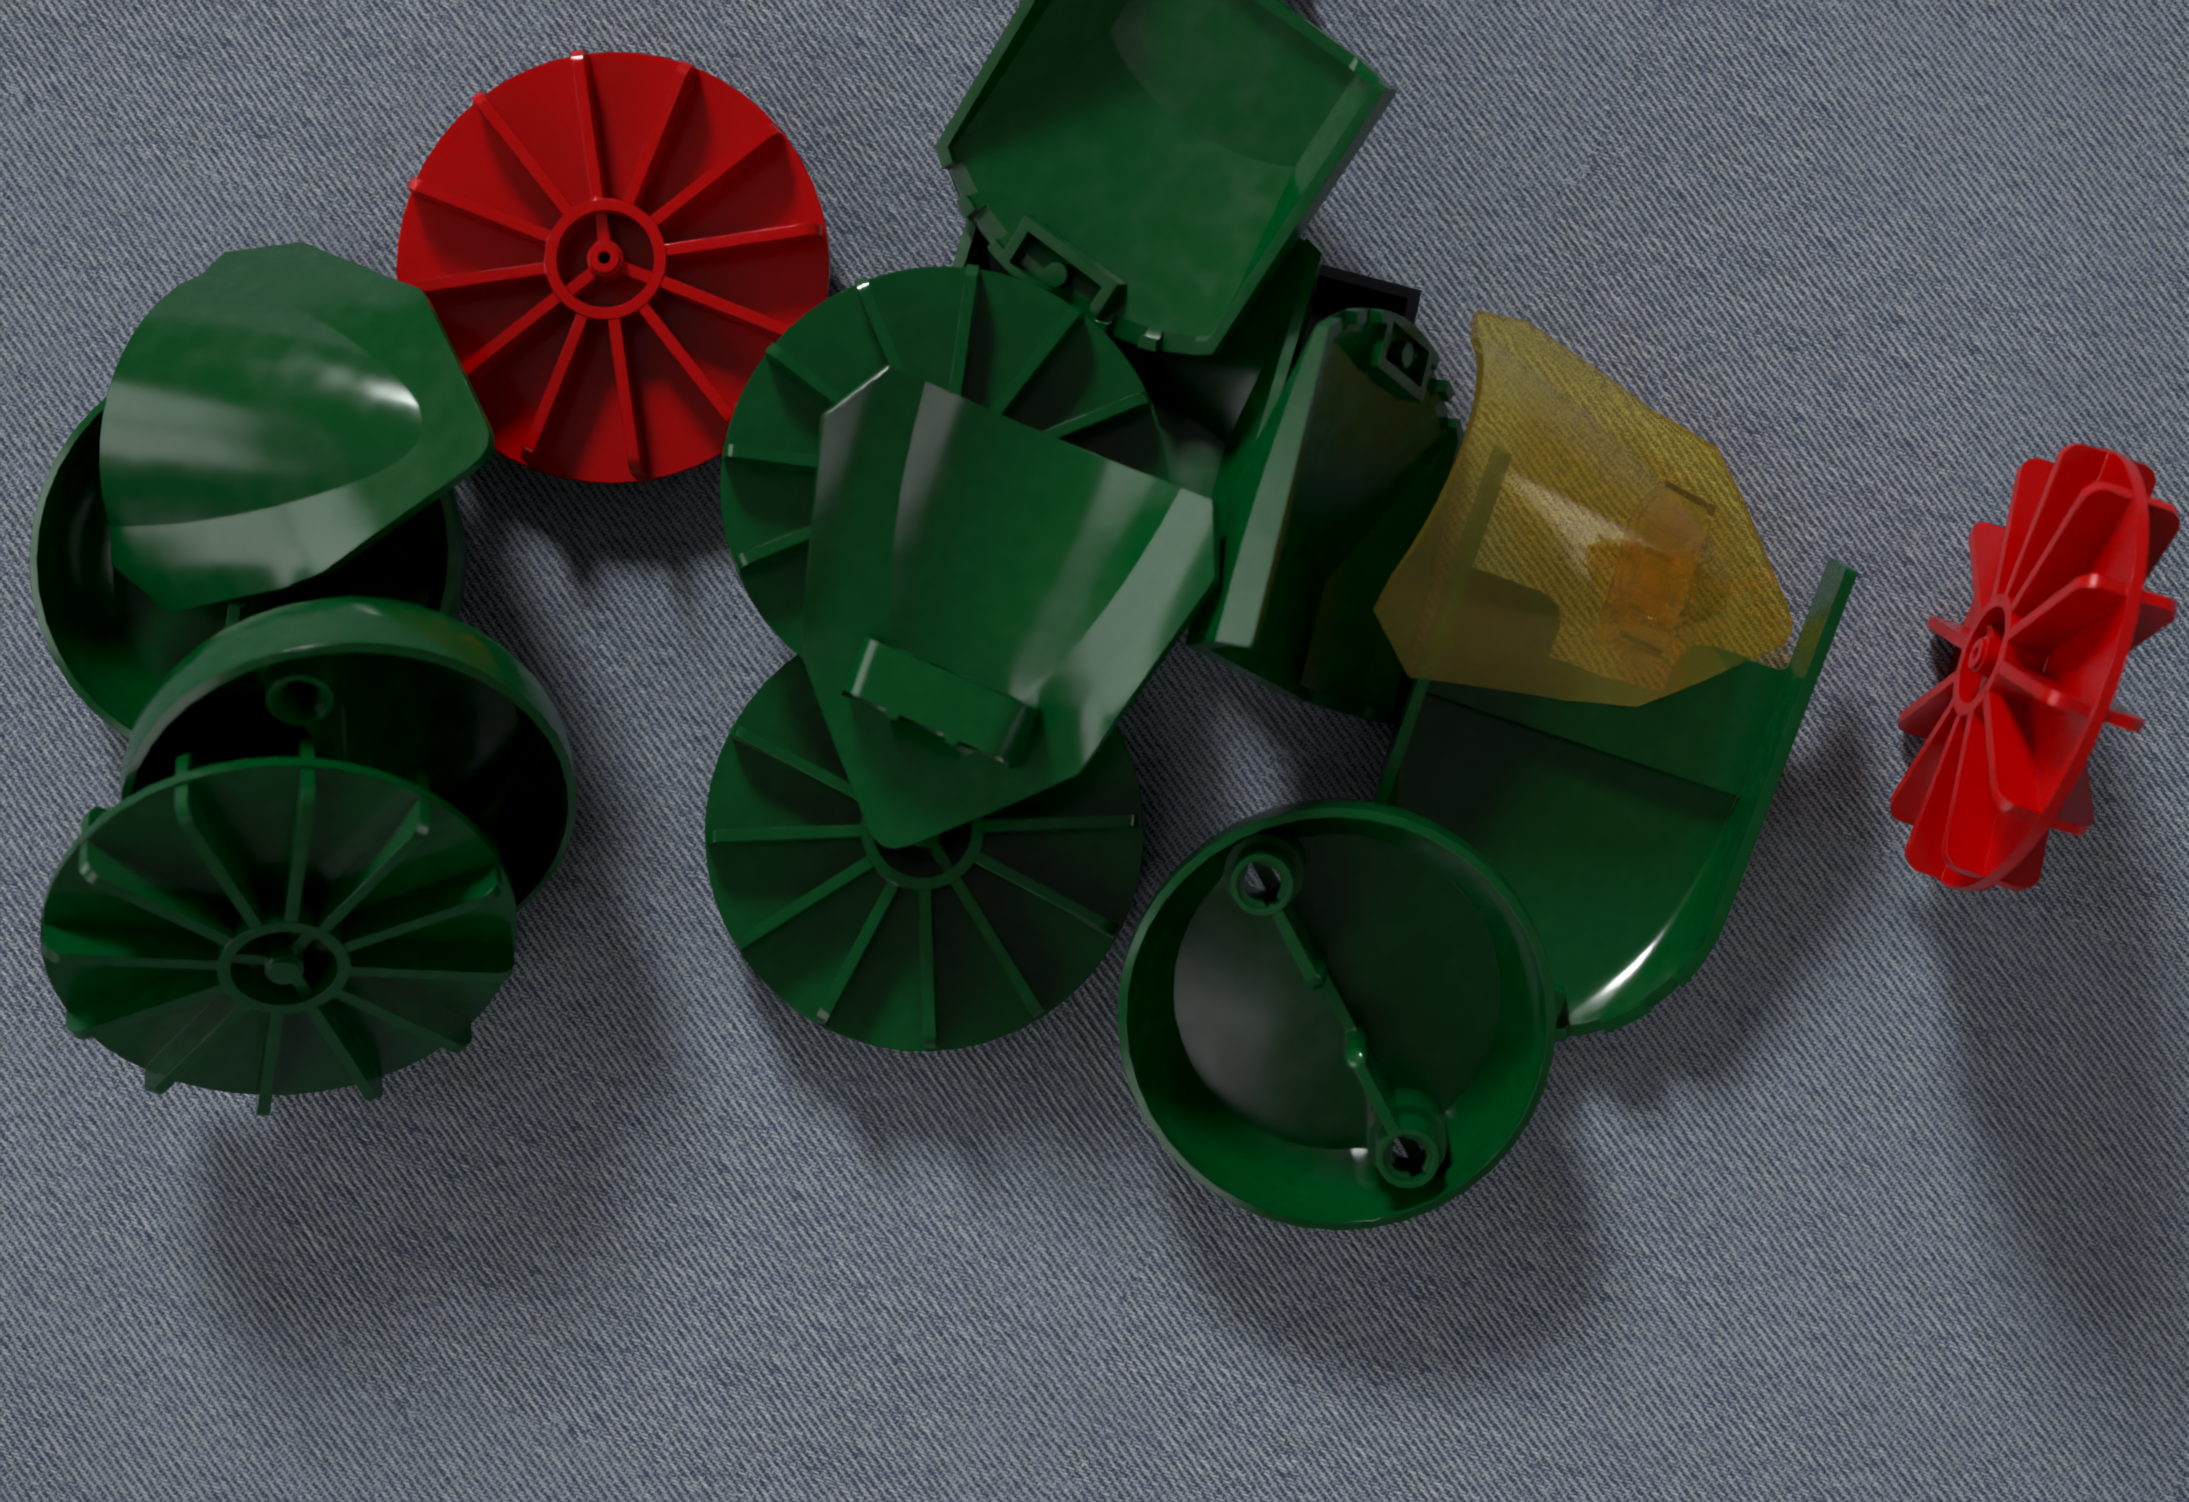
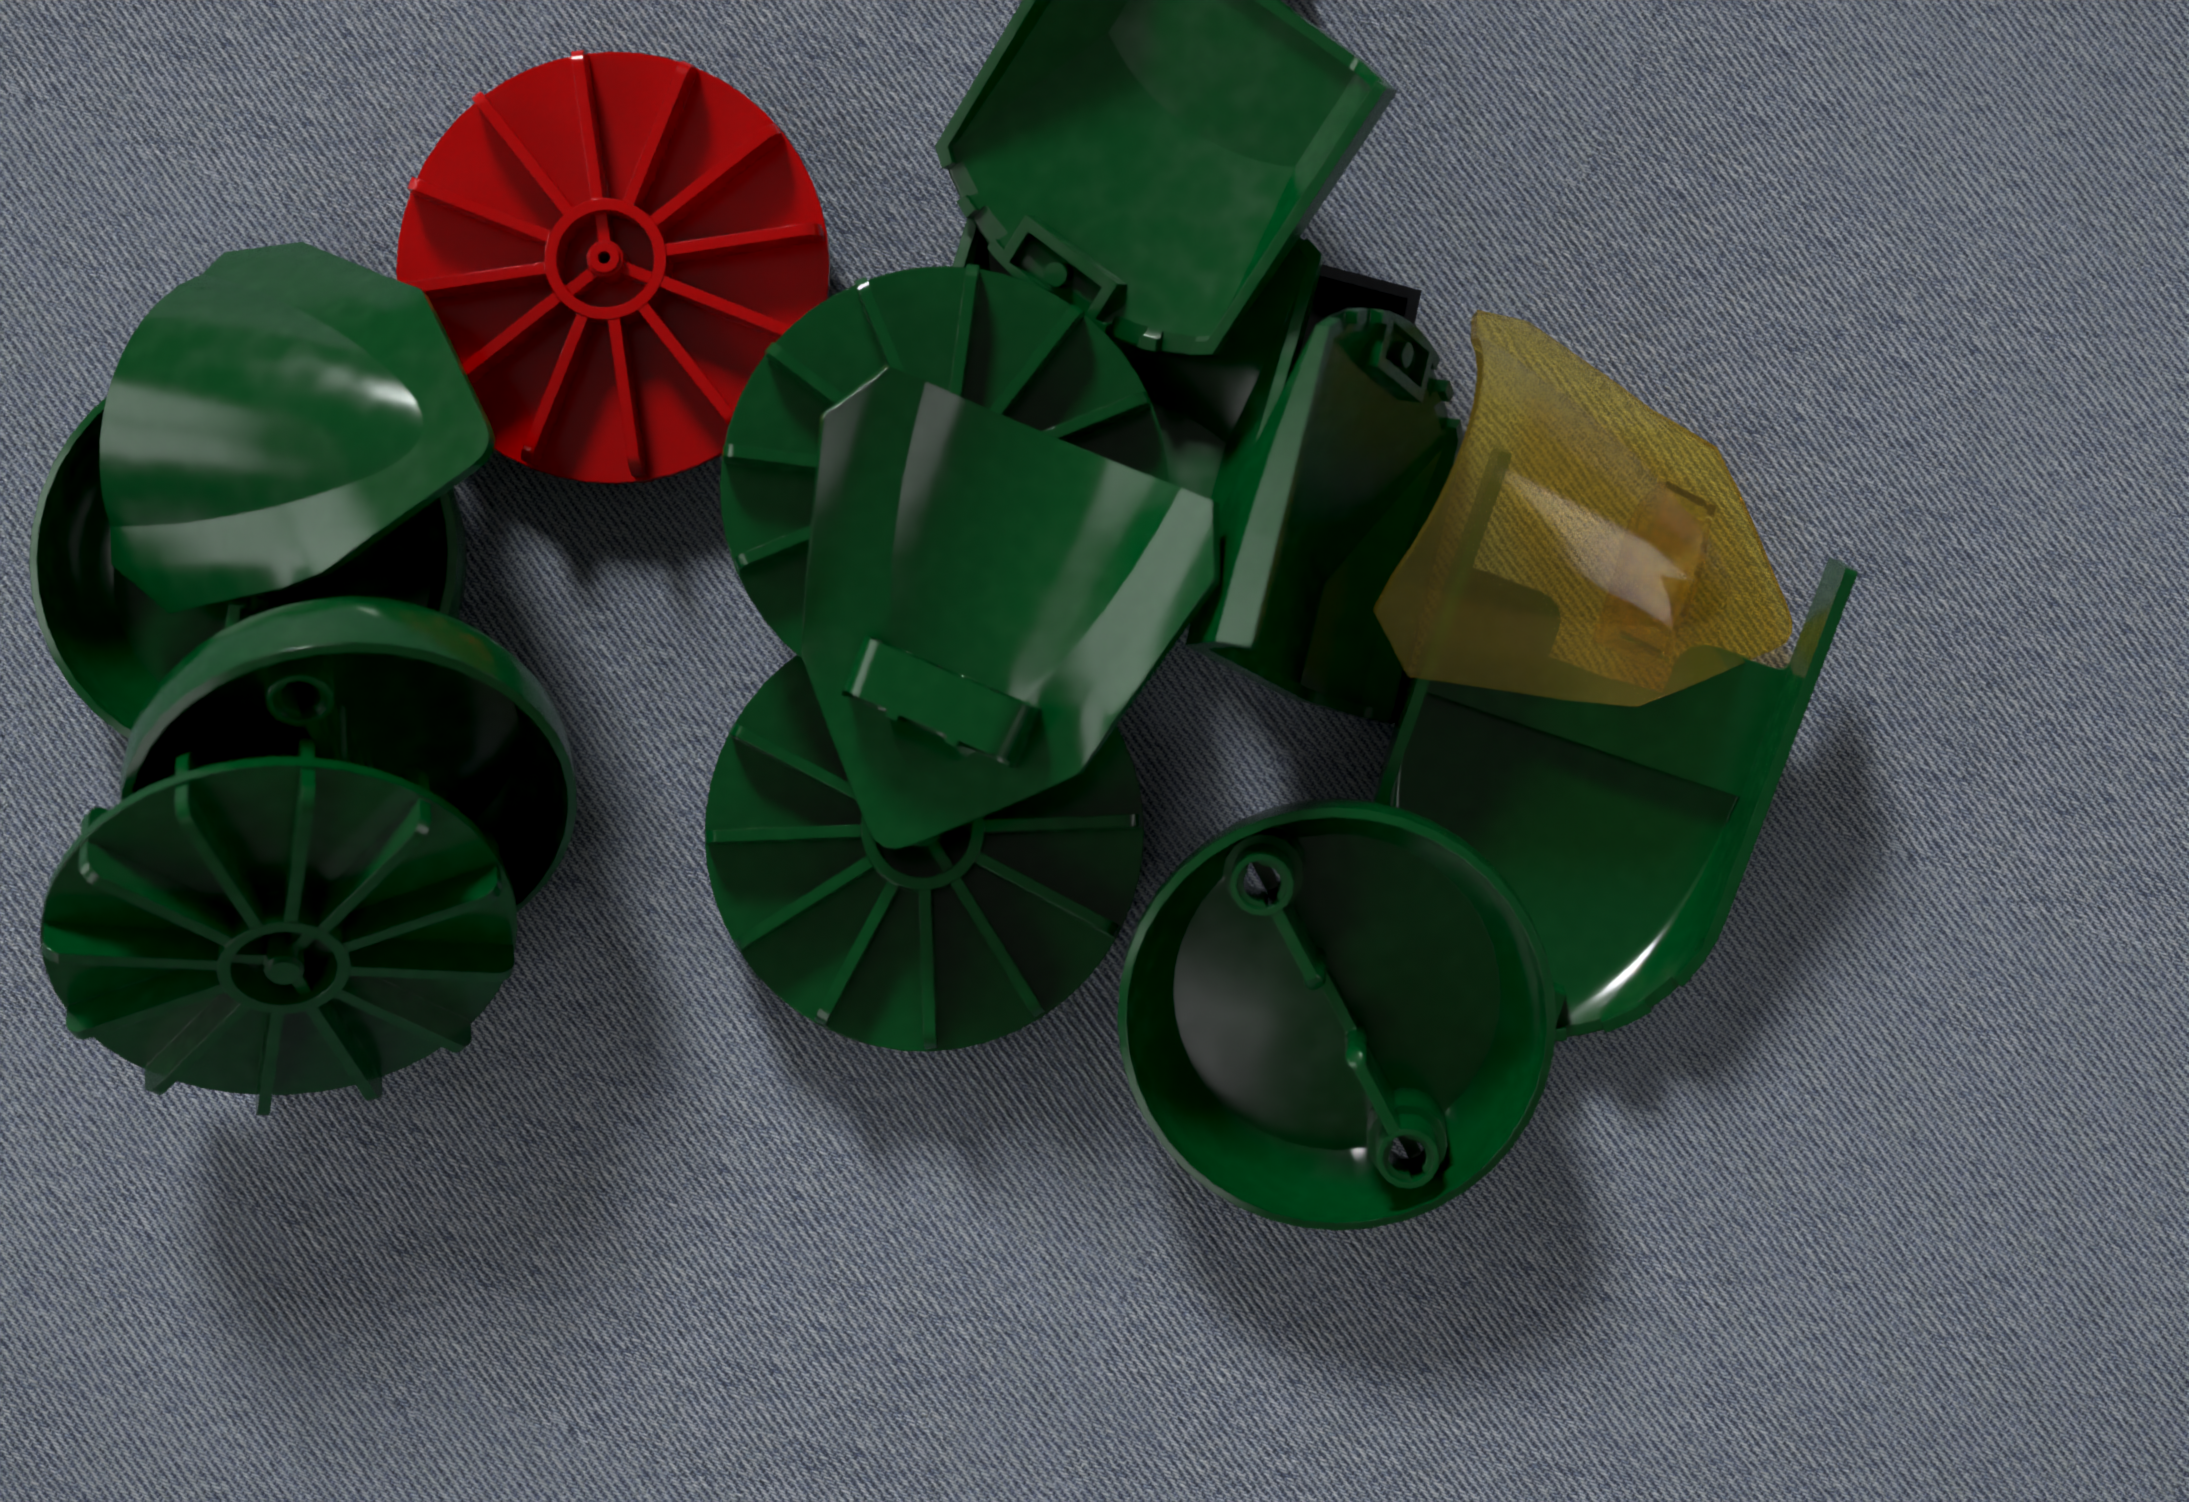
(2034, 669): red piece -> none

